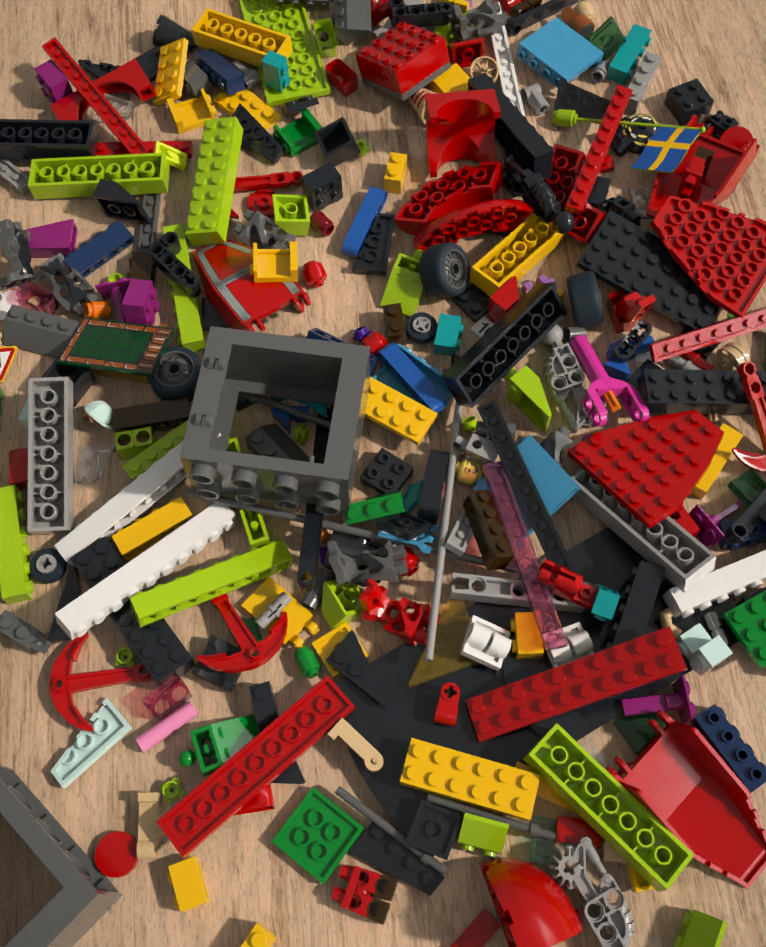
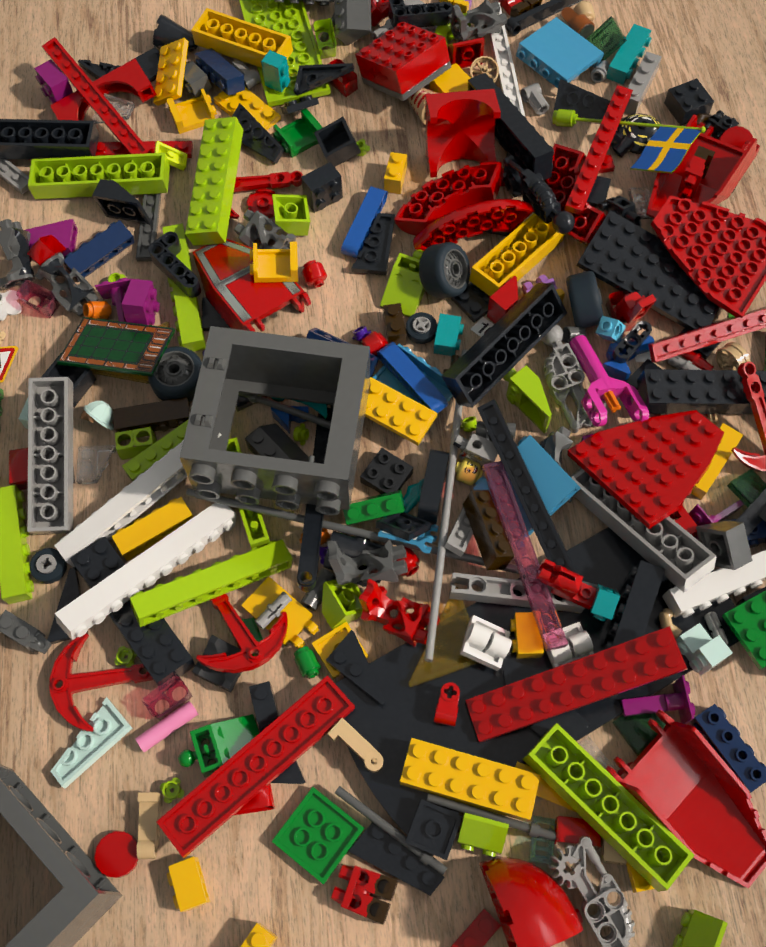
(37, 331): dark grey slope -> none
(45, 248): none -> red piece
(142, 266): dark brown brick -> none
(316, 75): none -> black wing
(321, 223): dark red brick -> none
(610, 329): none -> medium azure brick
(727, 542): none -> dark grey slope

